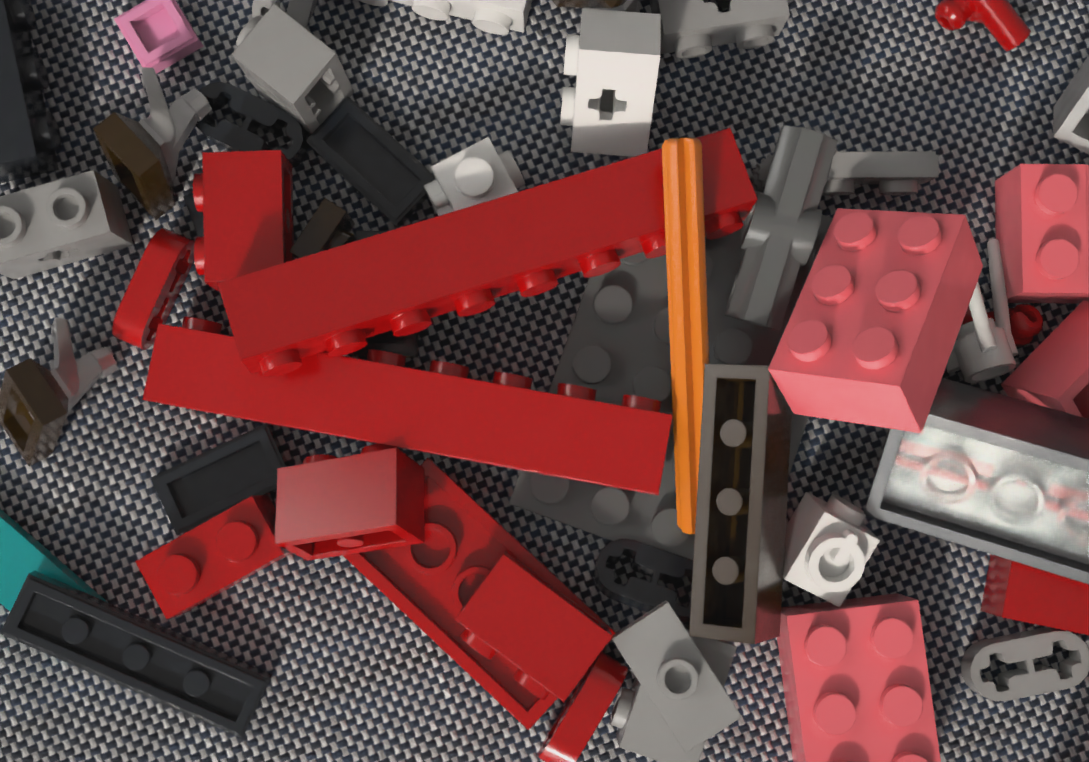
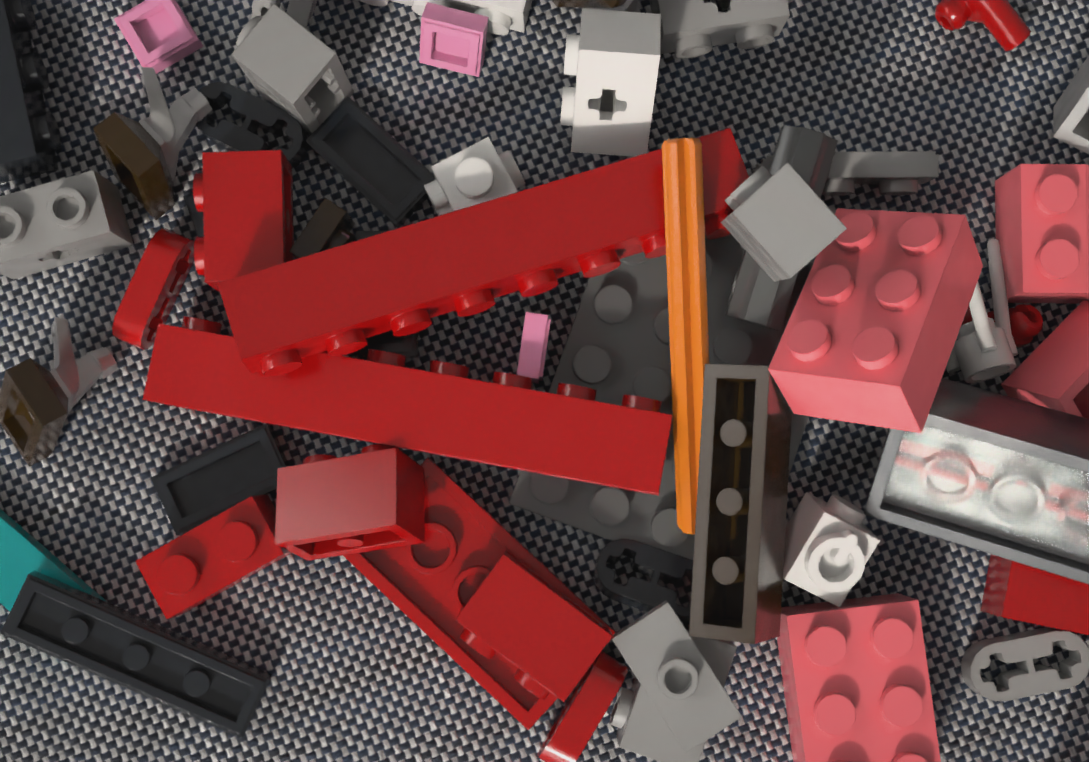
(453, 39): none -> bright pink tile
(534, 346): none -> bright pink tile
(780, 221): none -> light grey brick

